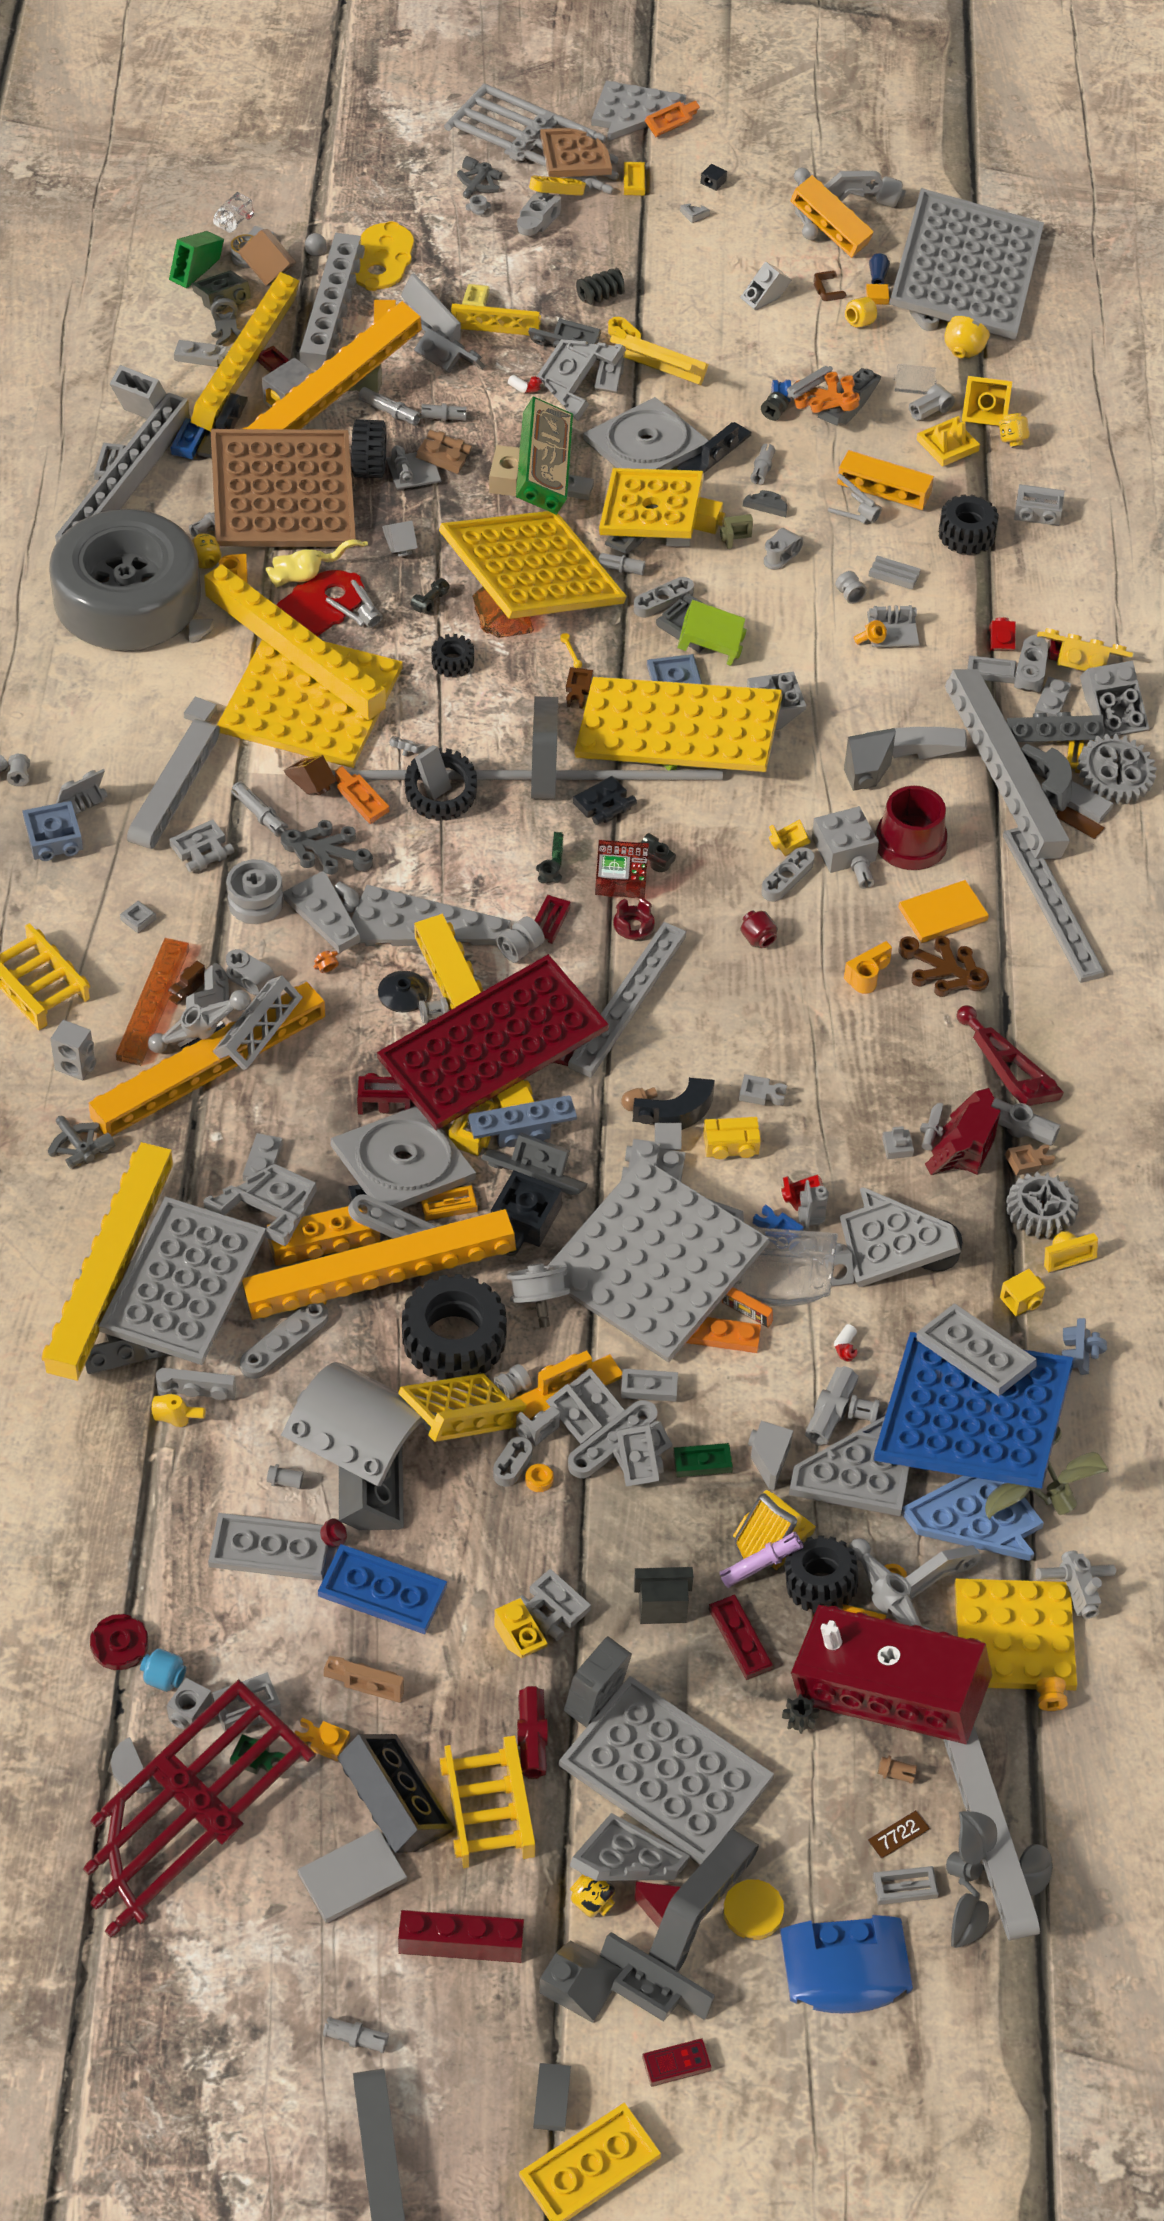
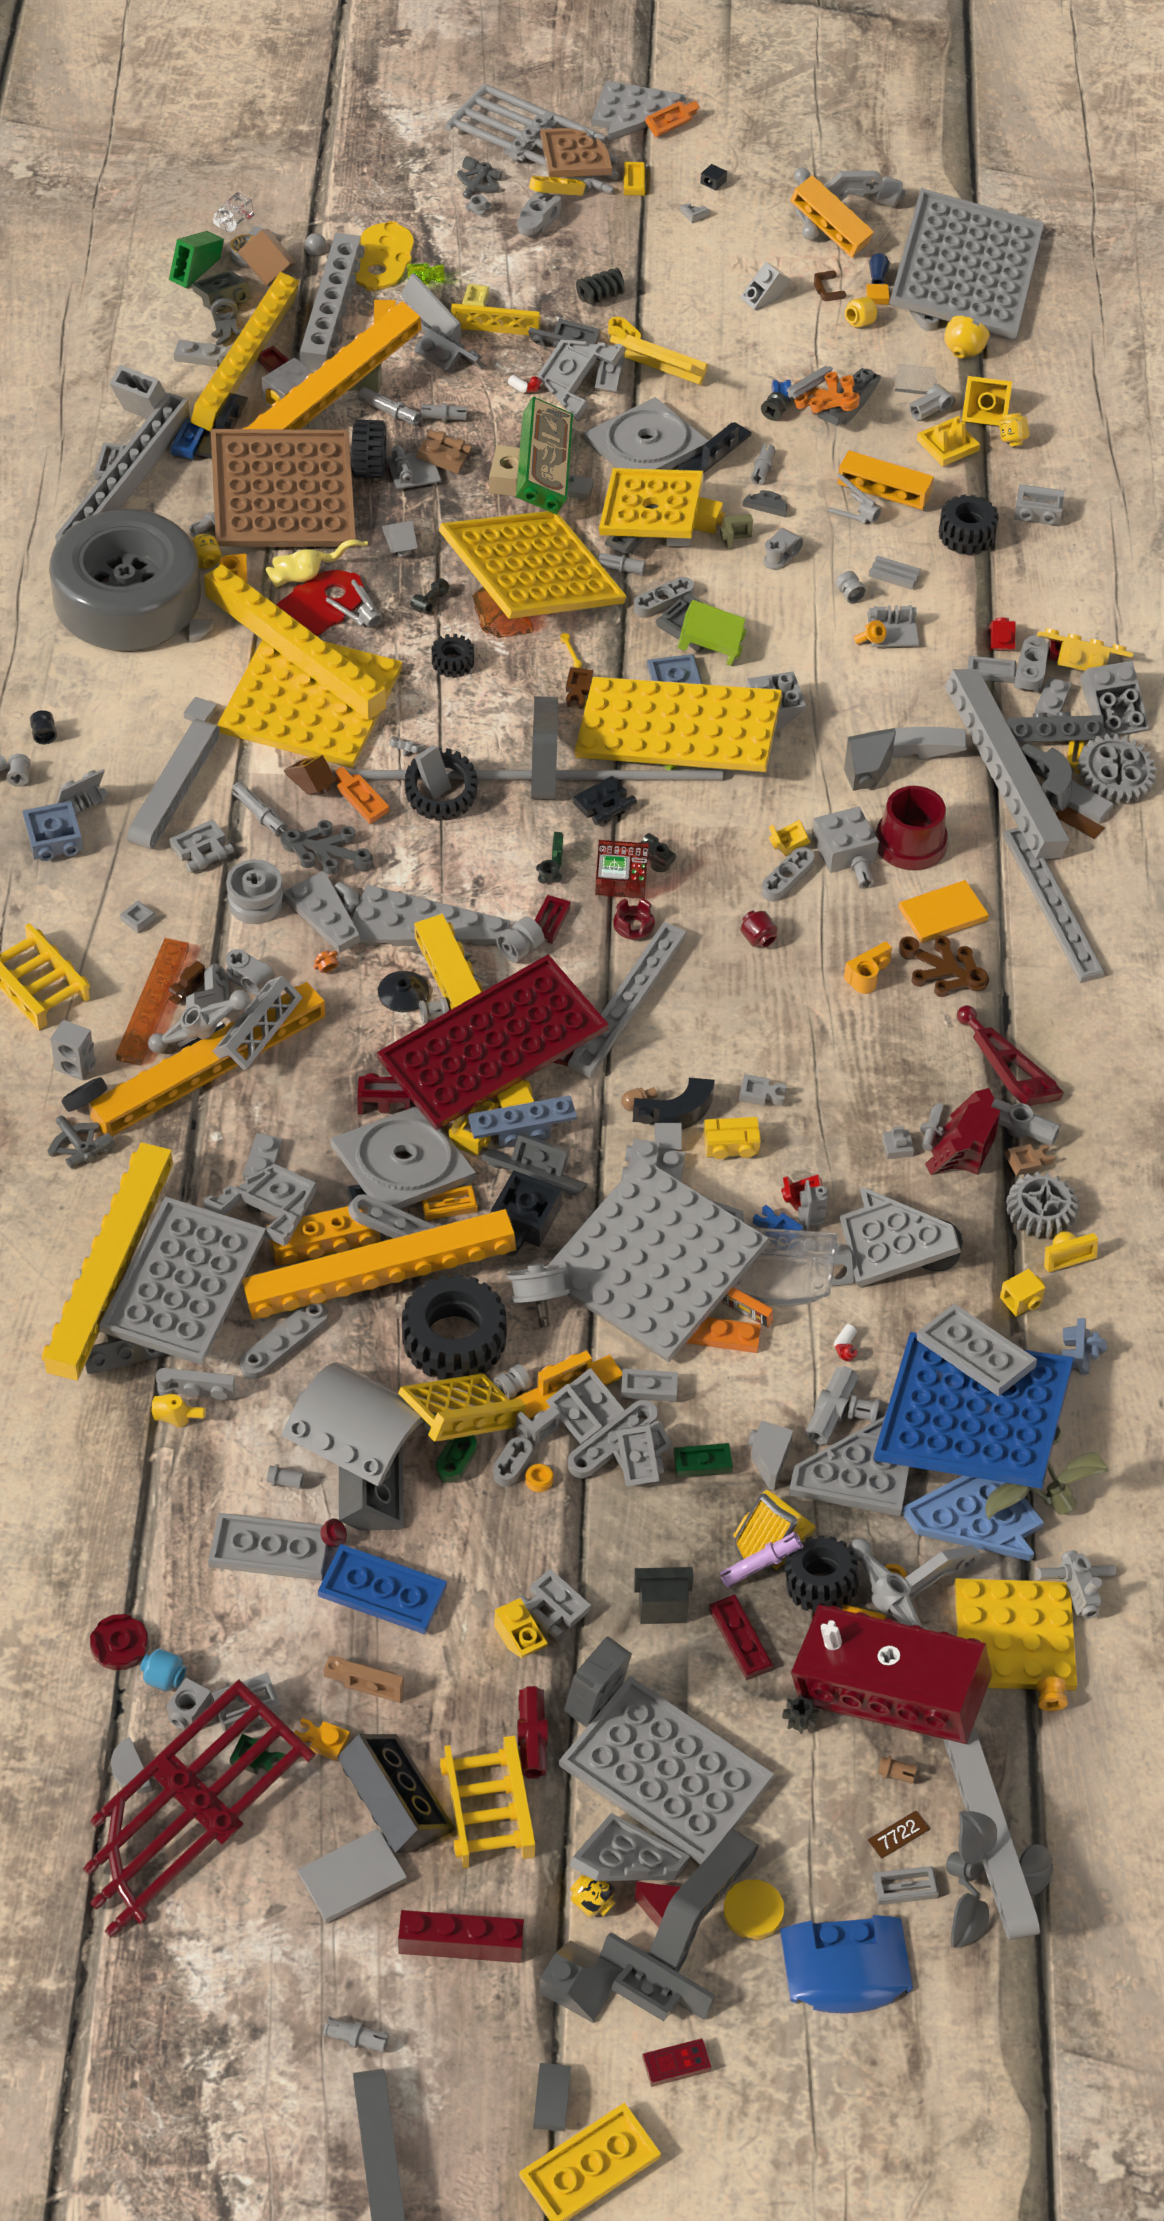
(43, 727): none -> black wheel
(84, 1094): none -> black tyre
(427, 273): none -> clear neon green plate
(456, 1459): none -> dark green plate

